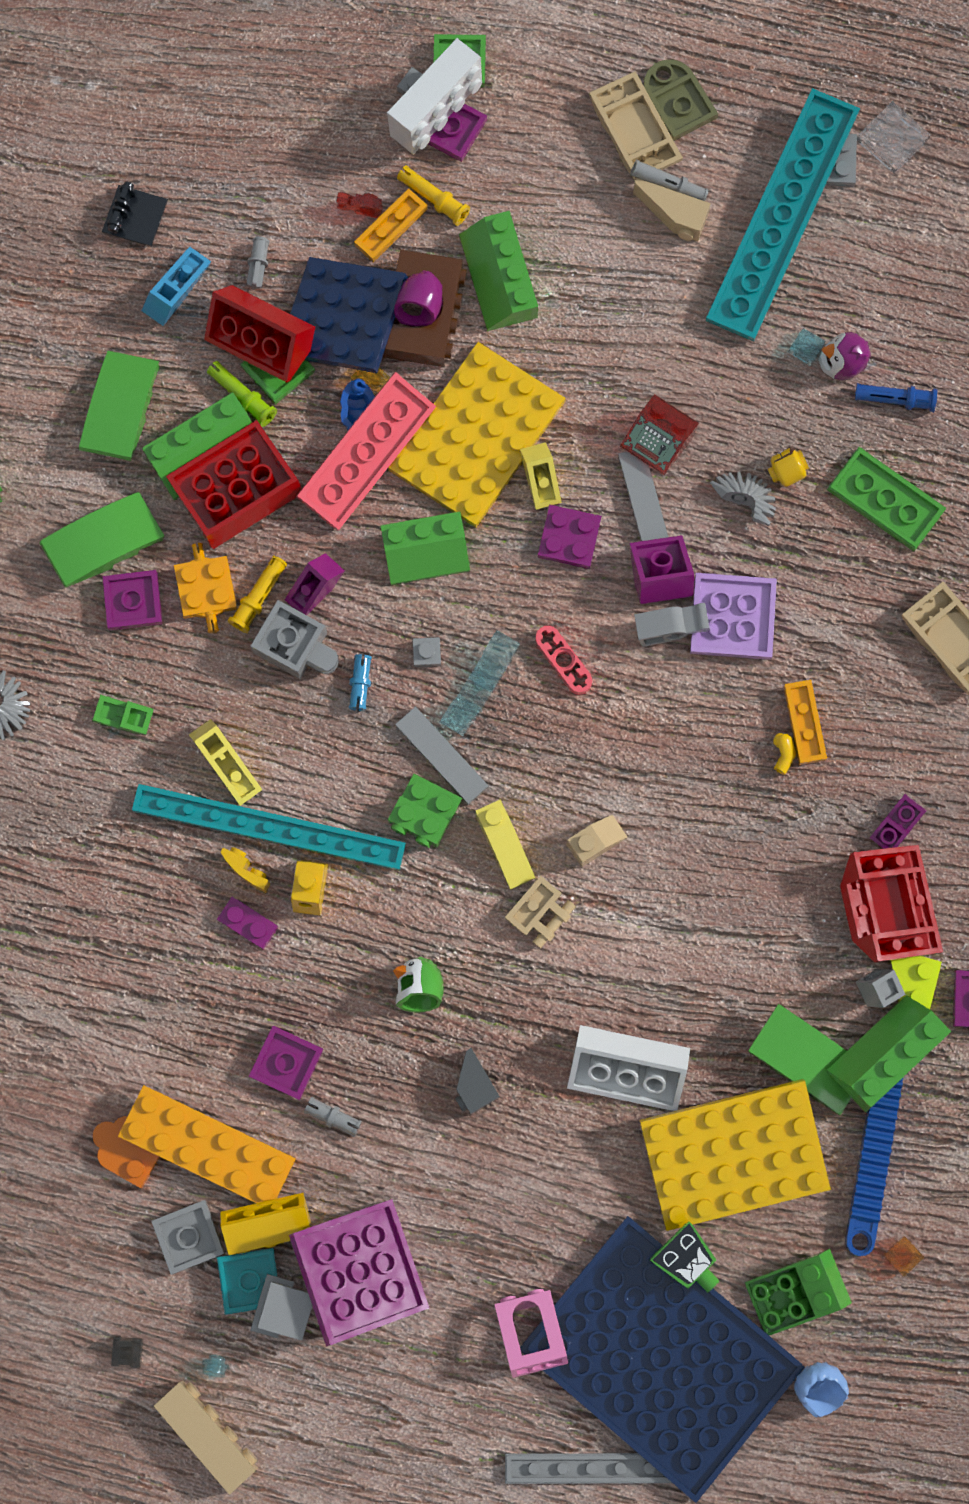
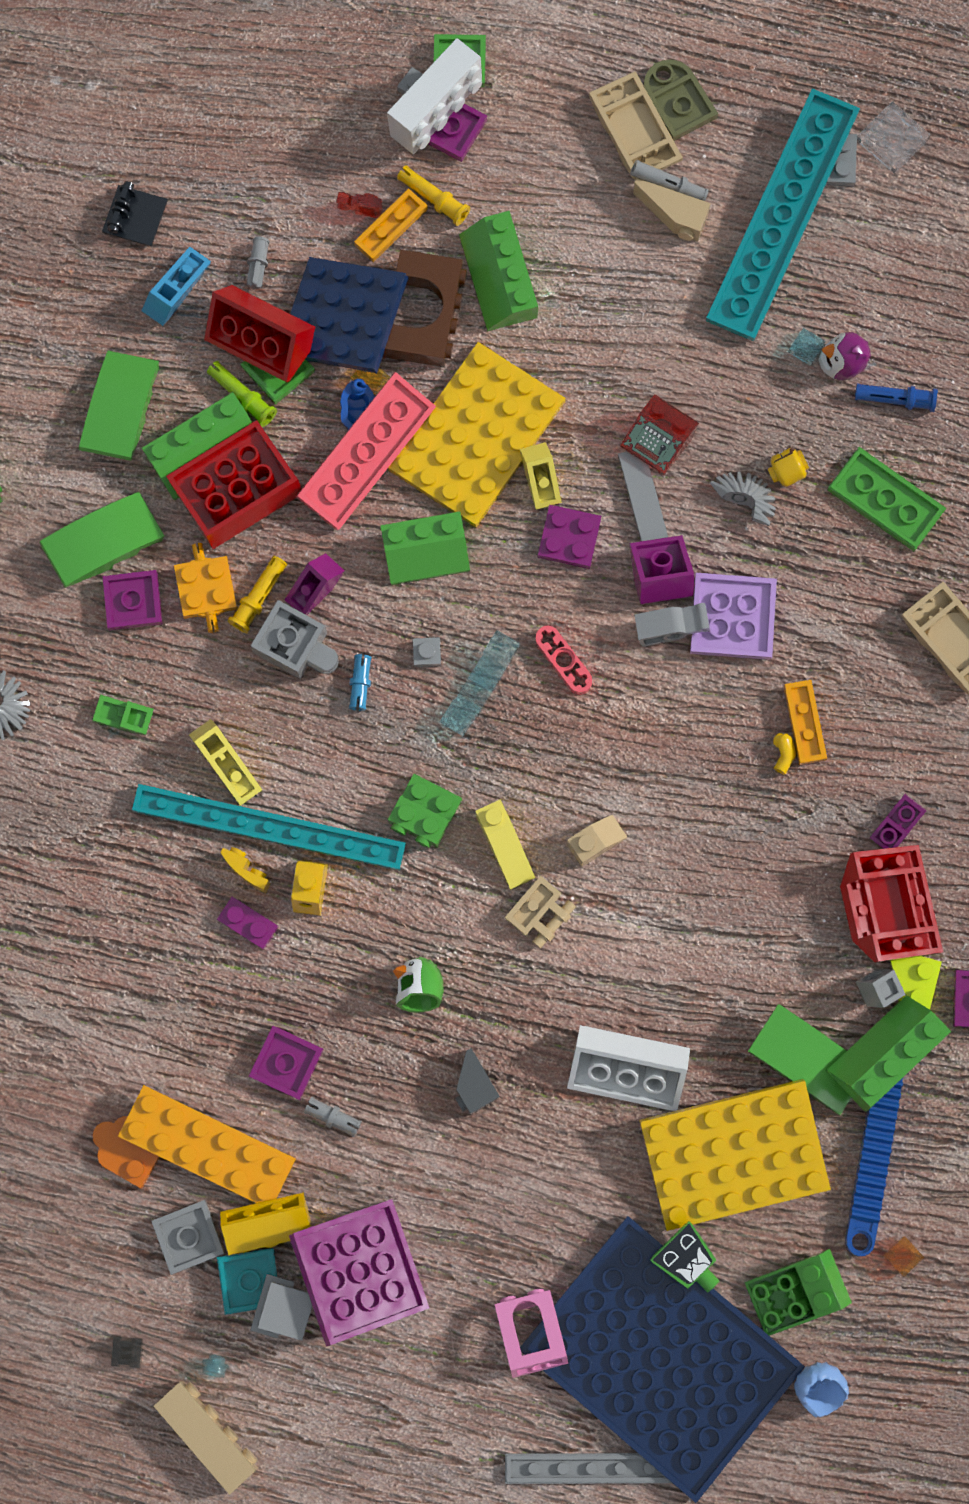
(424, 291): magenta piece -> none
(442, 755): light grey tile -> none

